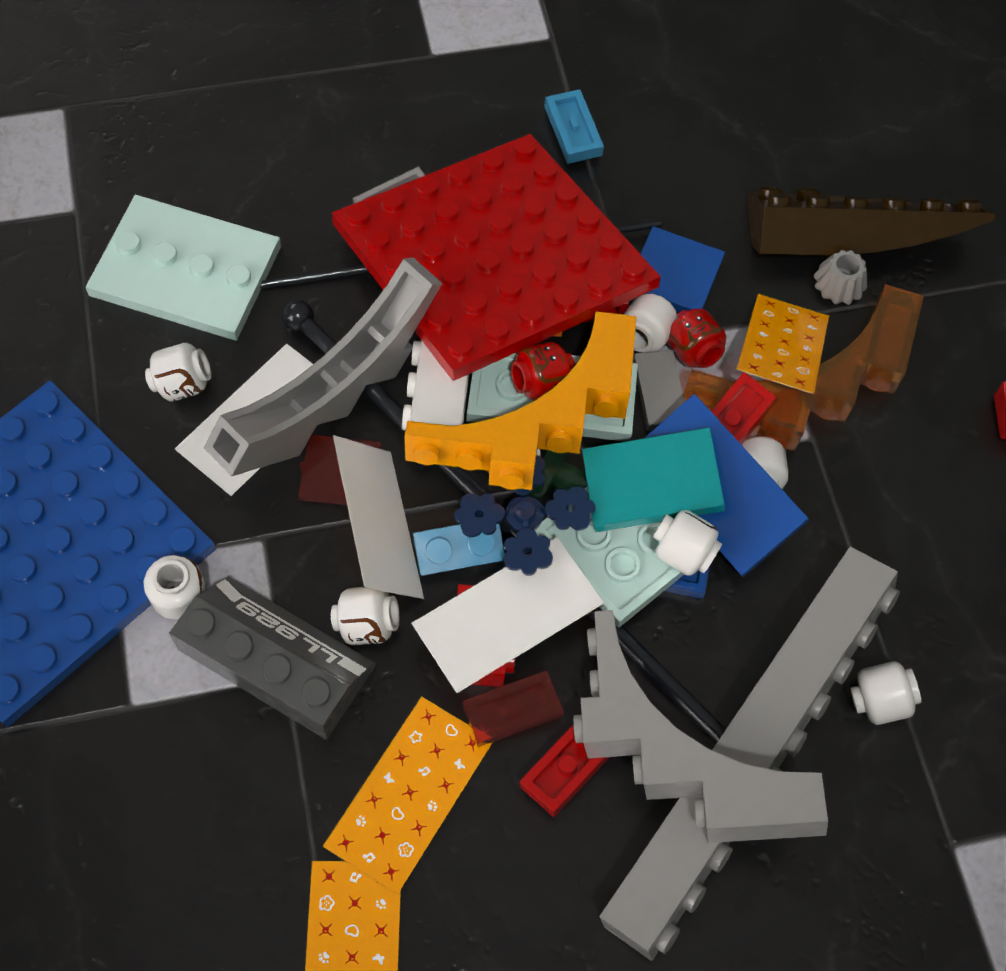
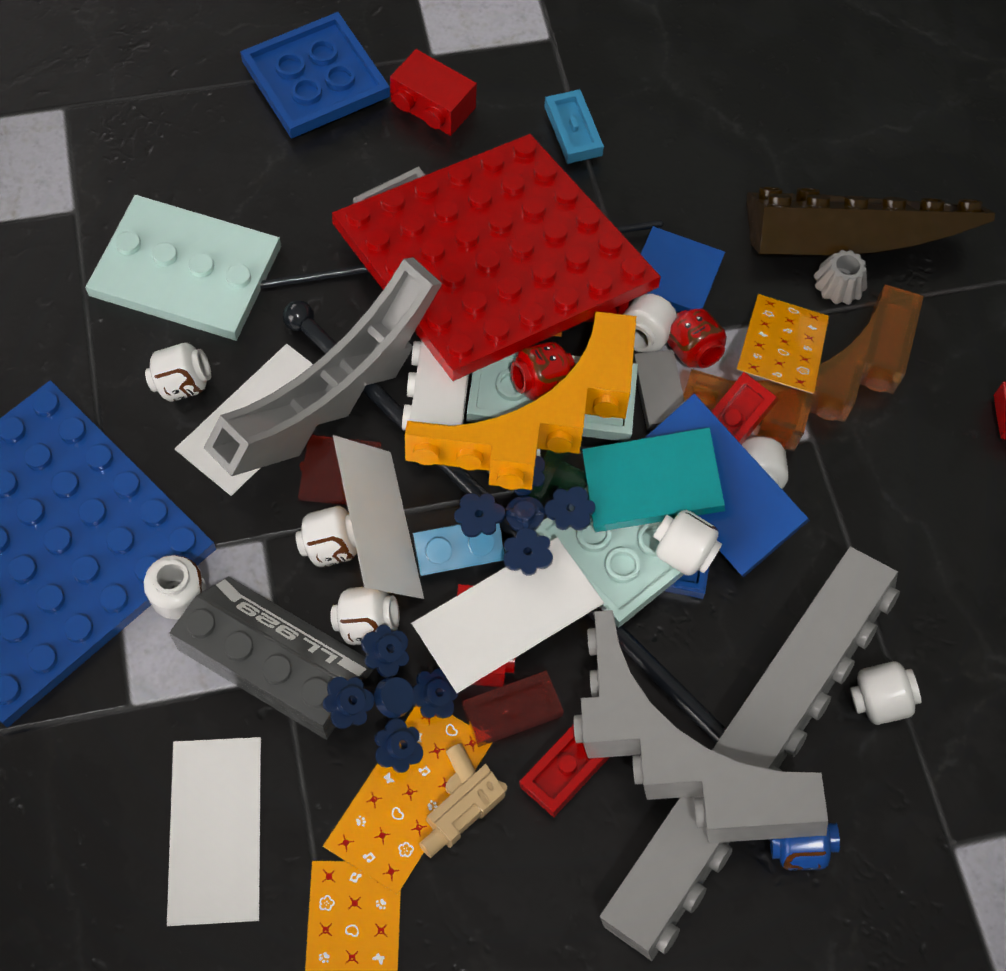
(214, 832): none -> white sticker
(315, 74): none -> blue plate
(327, 537): none -> white head
(392, 698): none -> dark blue plant
(433, 92): none -> red brick
(470, 798): none -> tan piece
(806, 852): none -> blue head

